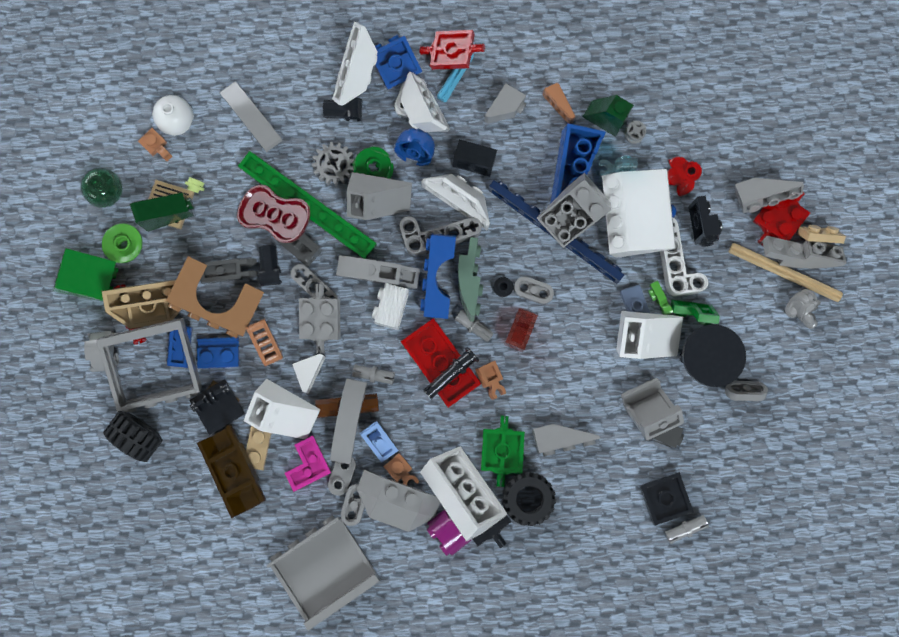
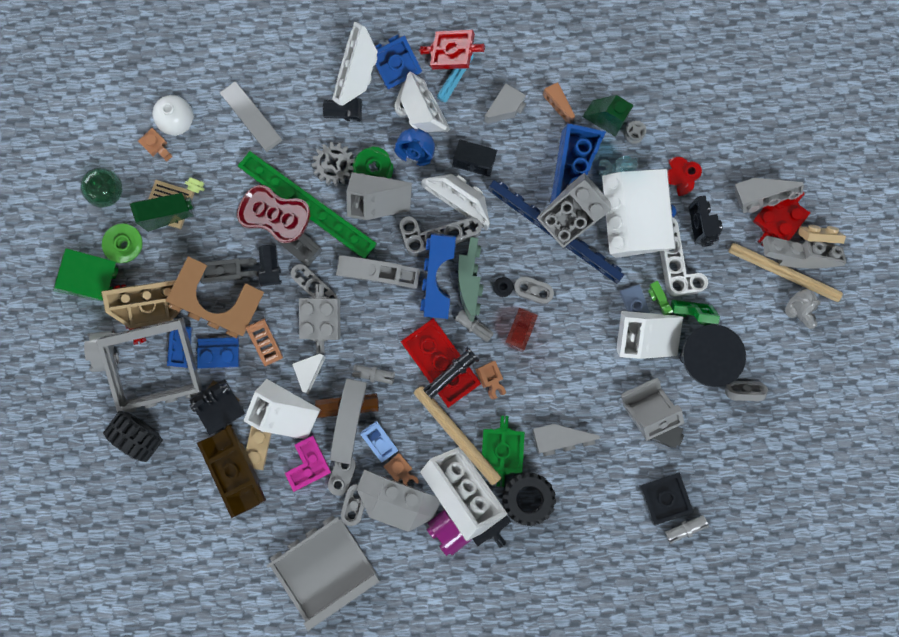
(391, 306): white brick -> none
(458, 436): none -> tan axle

